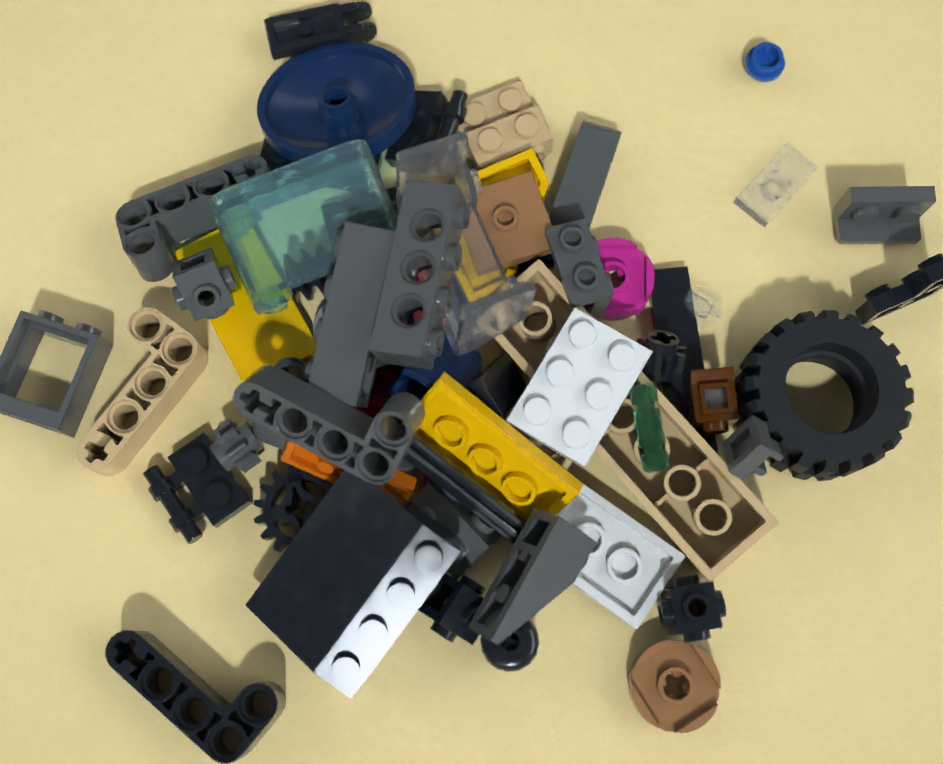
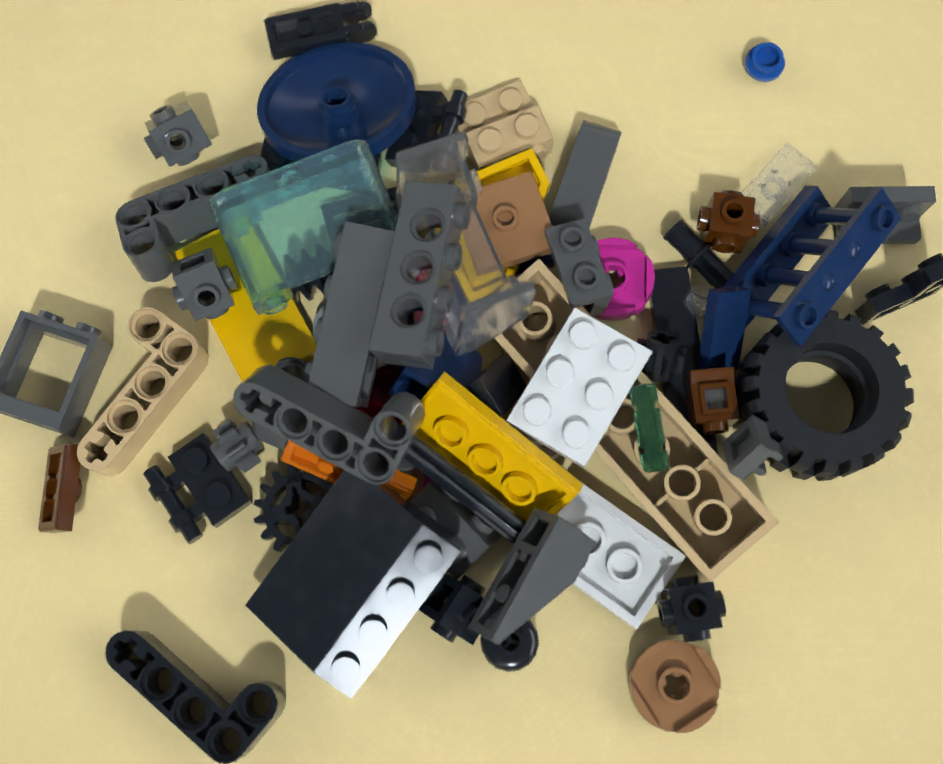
(60, 489): none -> reddish brown plate
(181, 121): none -> dark grey brick
(698, 255): none -> black axle
(724, 327): none -> dark blue tile
(728, 221): none -> reddish brown brick
(838, 265): none -> dark blue fence

